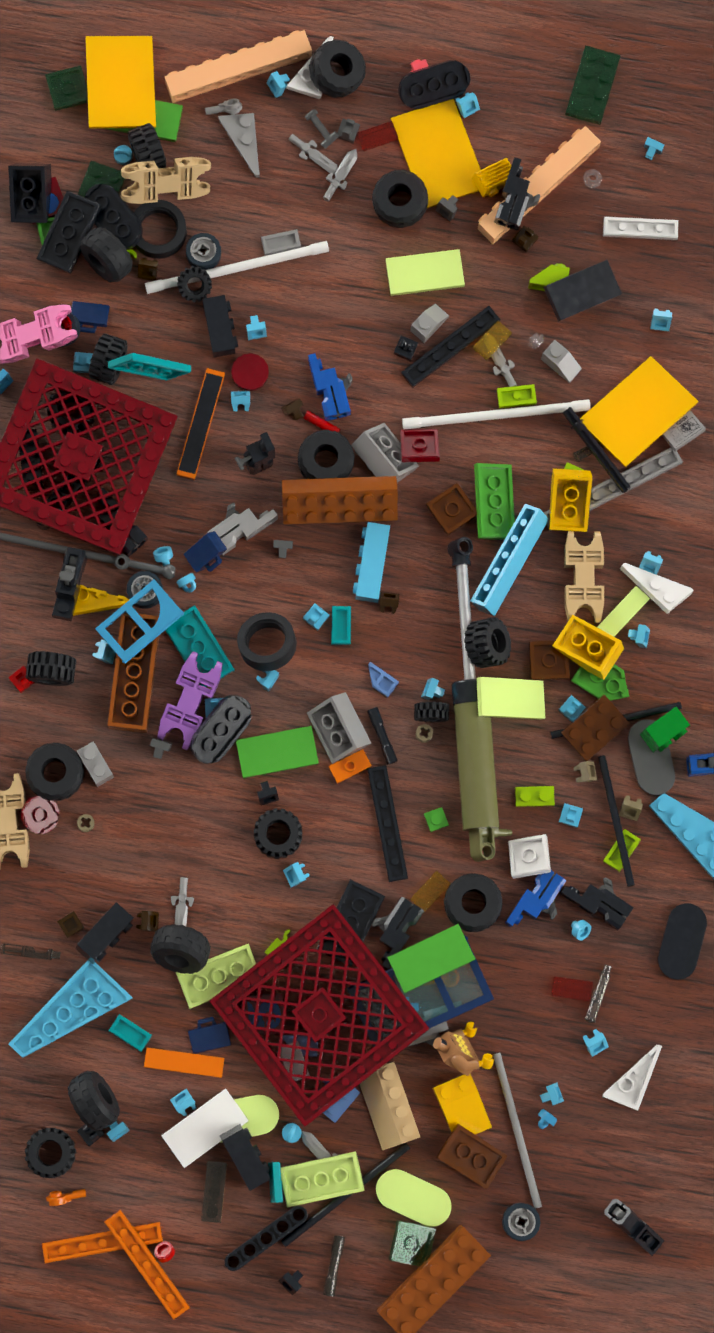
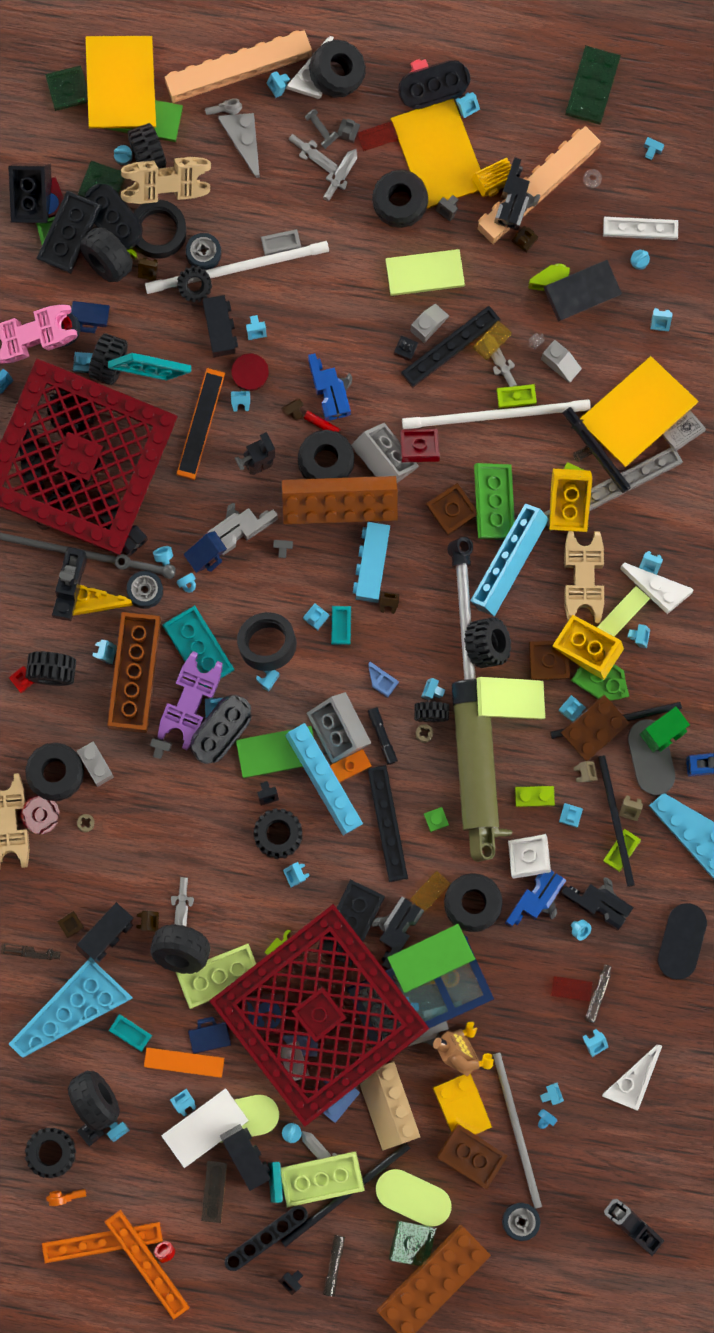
(168, 615): dark azure window -> none
(323, 779): none -> medium azure brick
(640, 259): none -> medium azure tile

